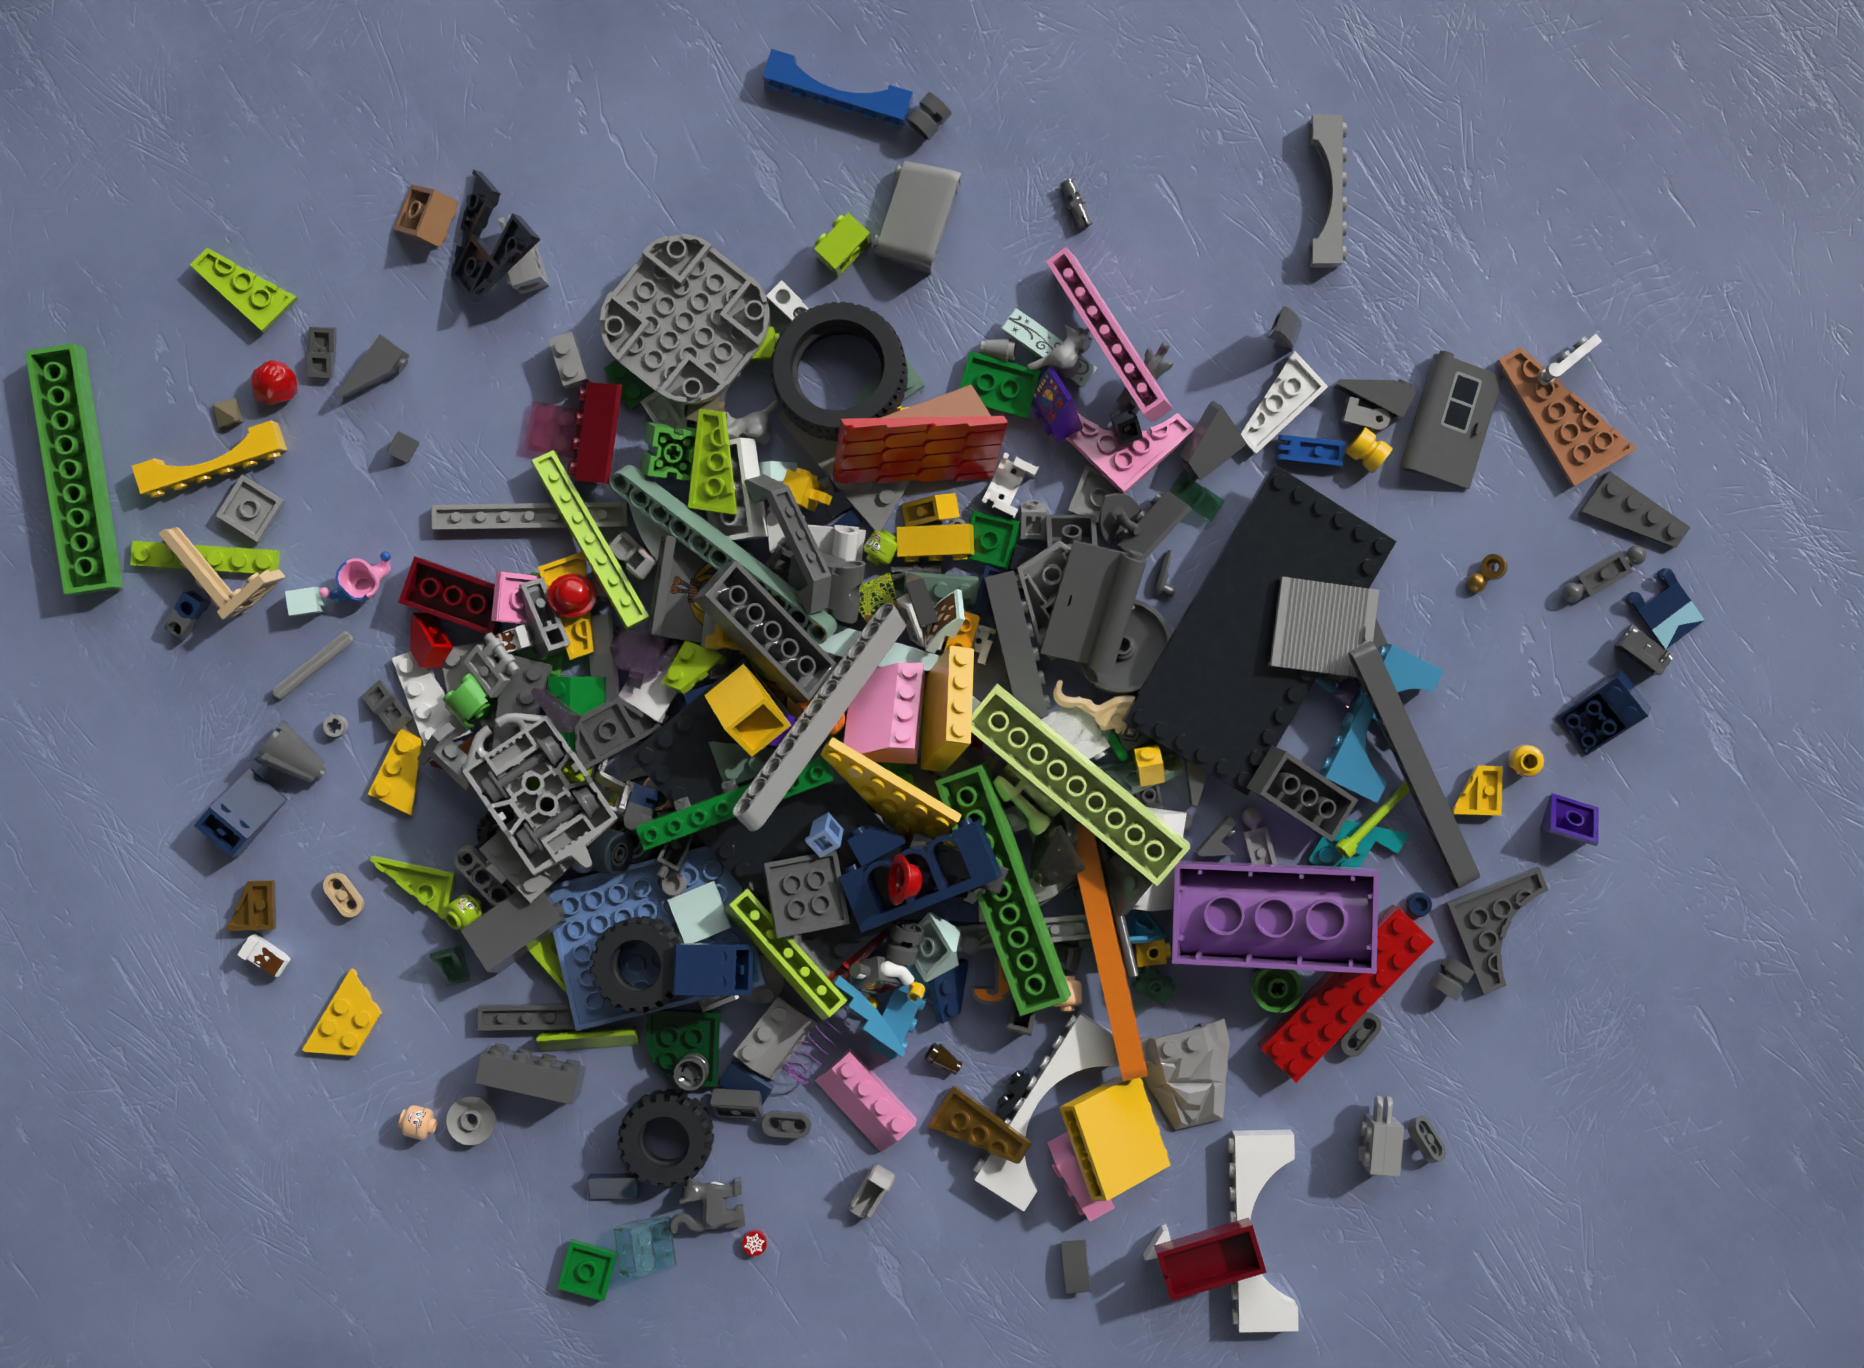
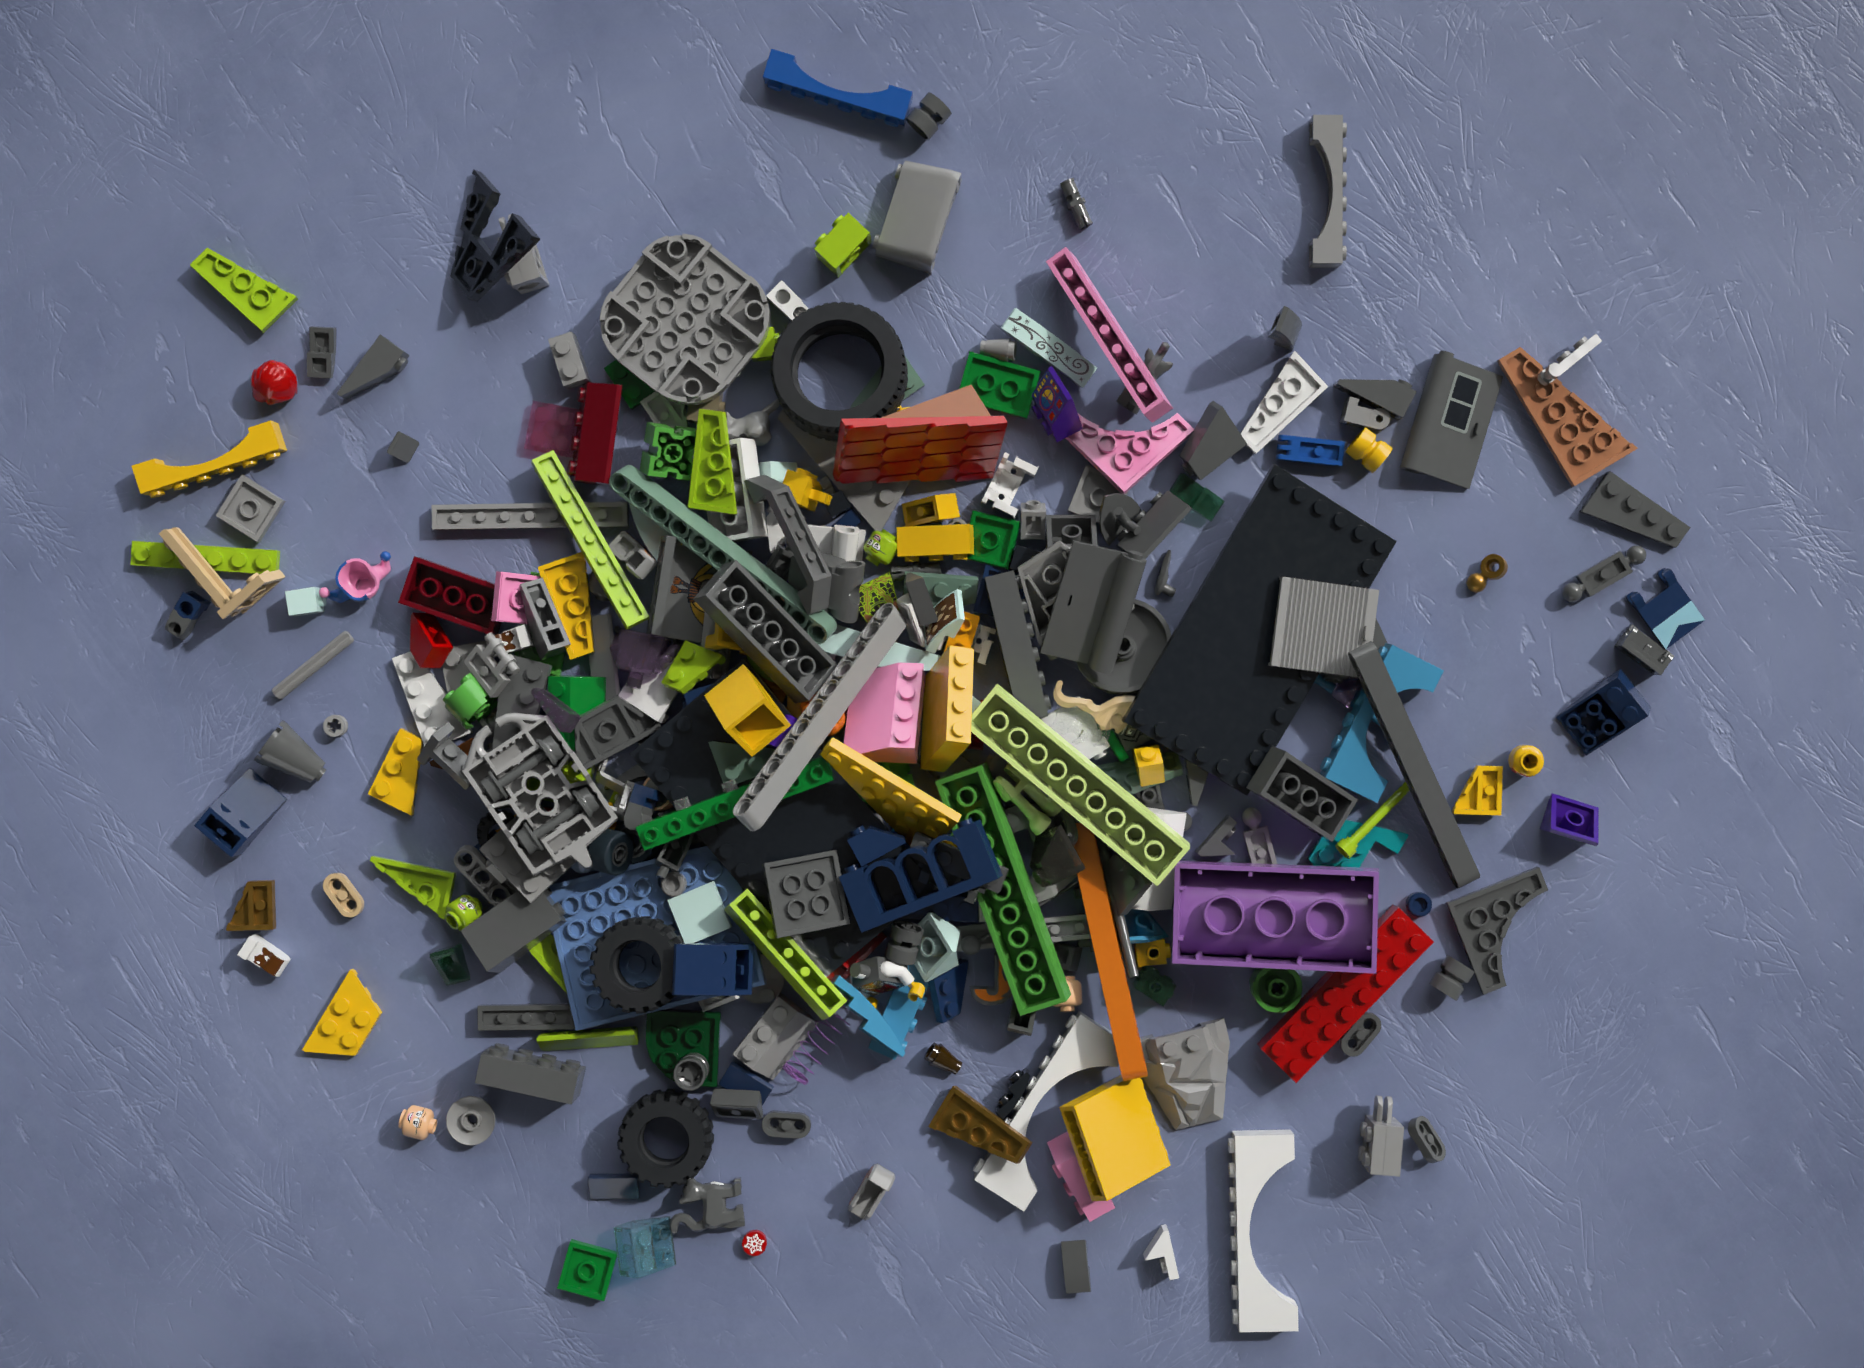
(74, 469): bright green brick -> none
(227, 413): dark tan slope -> none
(387, 707): dark grey slope -> none
(426, 215): medium nougat slope -> none
(571, 595): red hat -> none
(825, 835): medium blue brick -> none
(866, 1100): bright pink slope -> none
(903, 880): red hat -> none
(1065, 356): light grey animal -> none
(1126, 426): black piece -> none
(1210, 1259): dark red piece -> none

